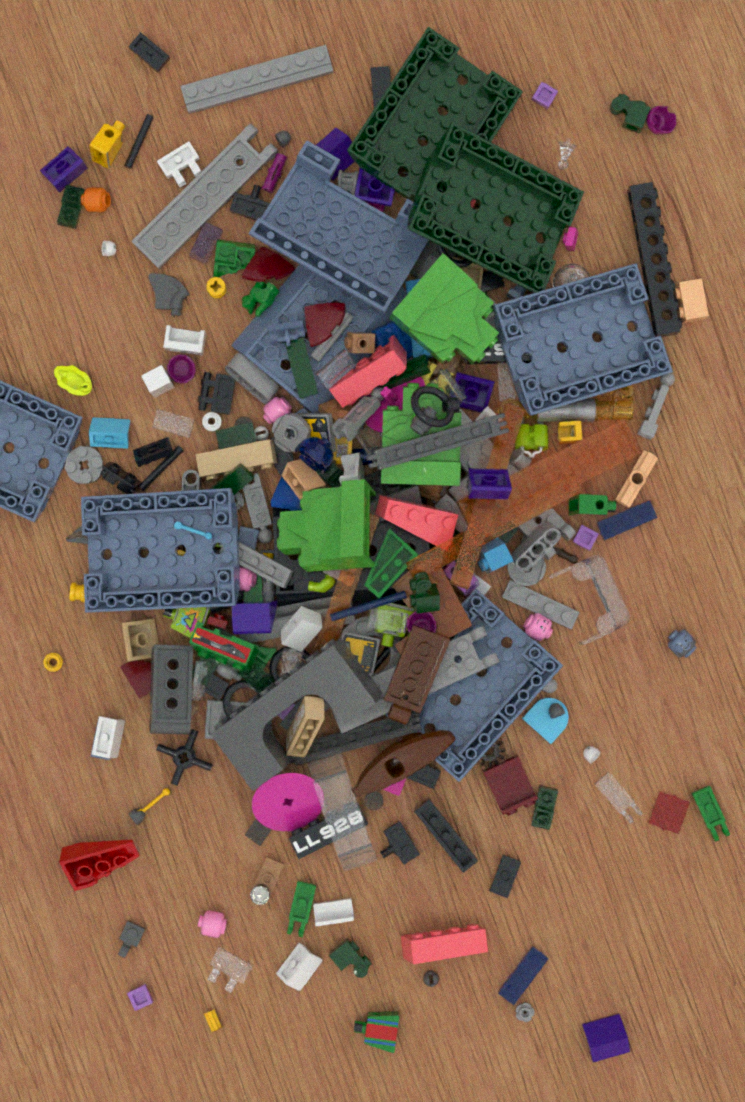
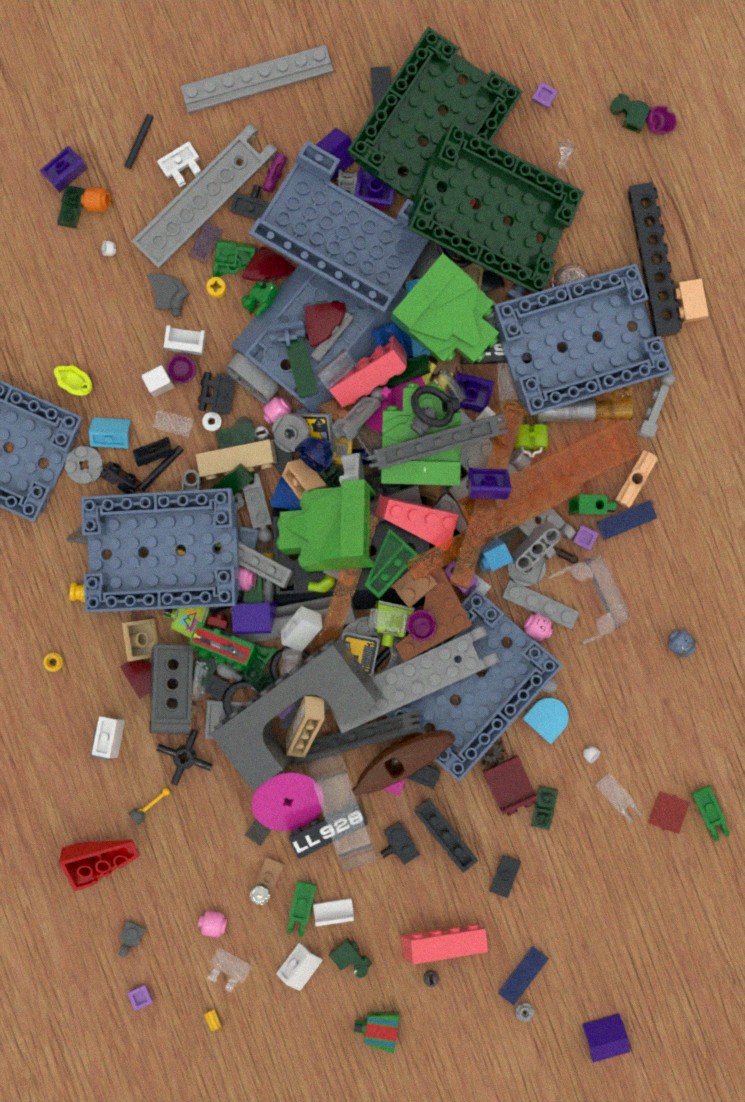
(107, 144): yellow torso -> none
(149, 52): black plate -> none
(178, 525): medium azure hinge -> none
(283, 138): dark grey hinge -> none
(360, 342): medium nougat brick -> none
(368, 606): dark blue bar -> none
(373, 800): clear smoke tile -> none
(415, 672): reddish brown hinge -> none
(424, 595): dark green brick -> none
(556, 710): dark grey hinge -> none
(569, 432): yellow window -> none
(570, 238): dark pink plate -> none

